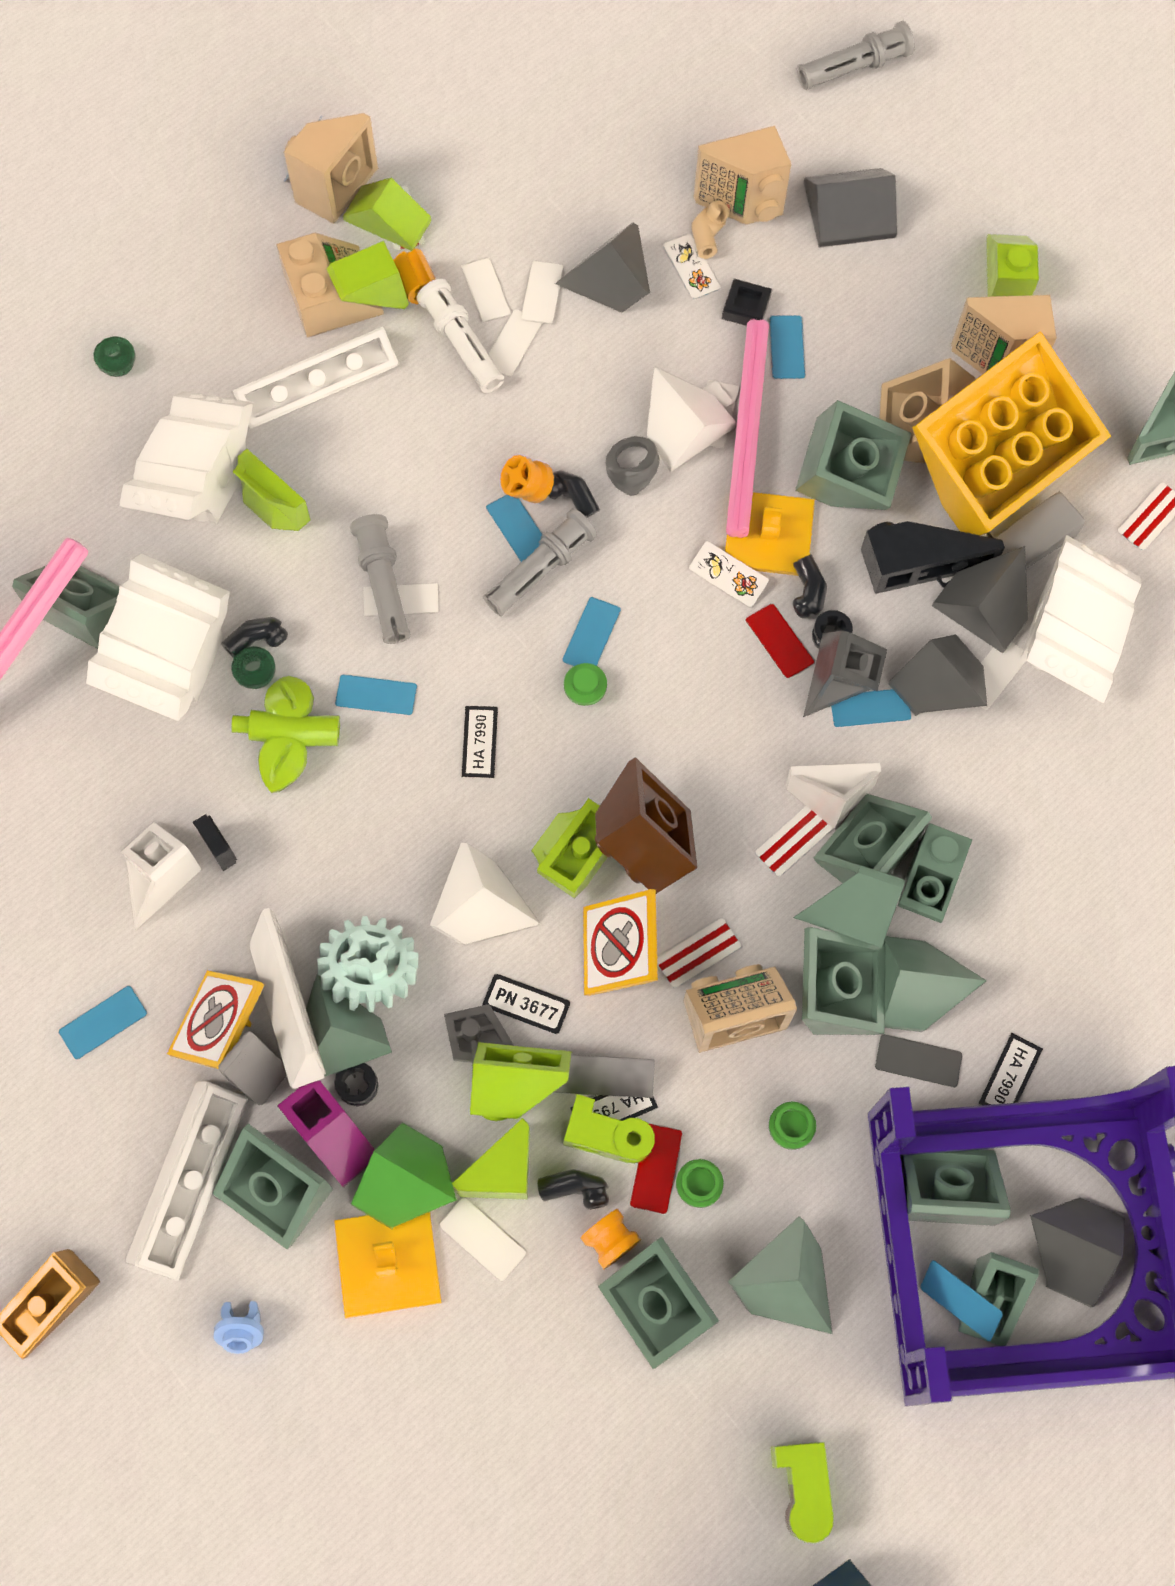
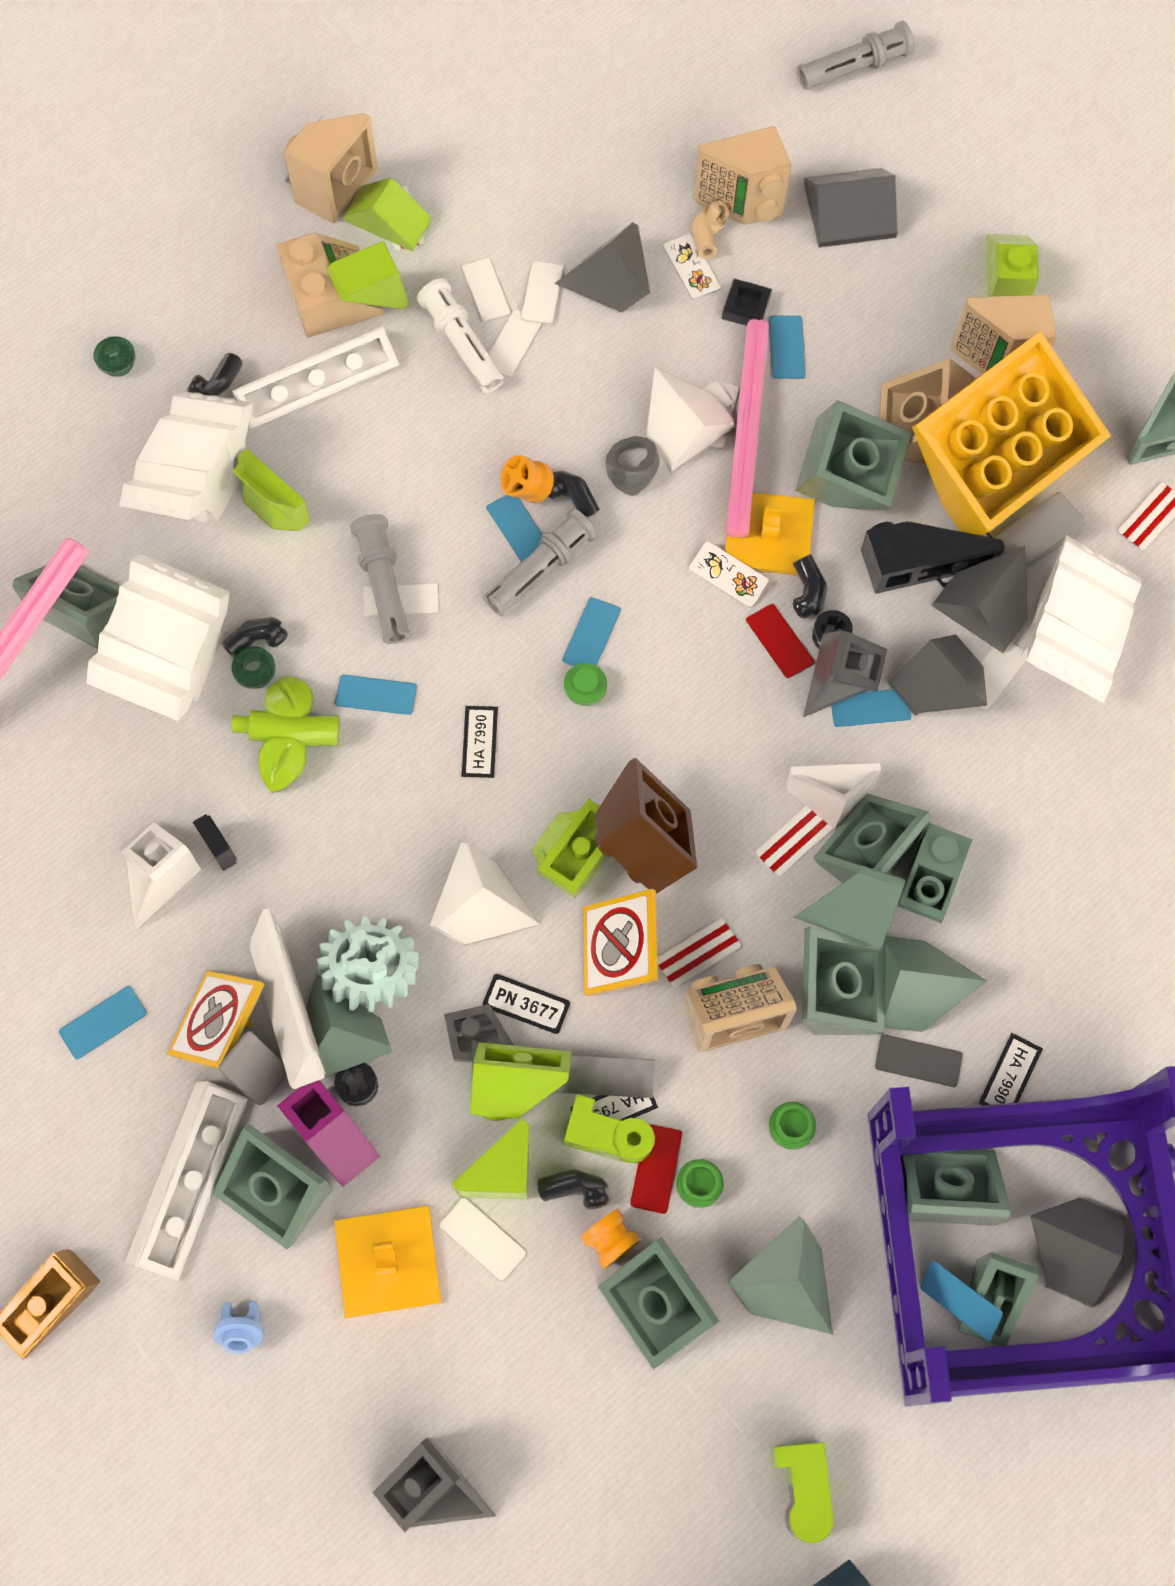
(221, 378): none -> black arm
(404, 1179): bright green slope -> none
(414, 272): light orange piece -> none
(429, 1490): none -> dark grey slope

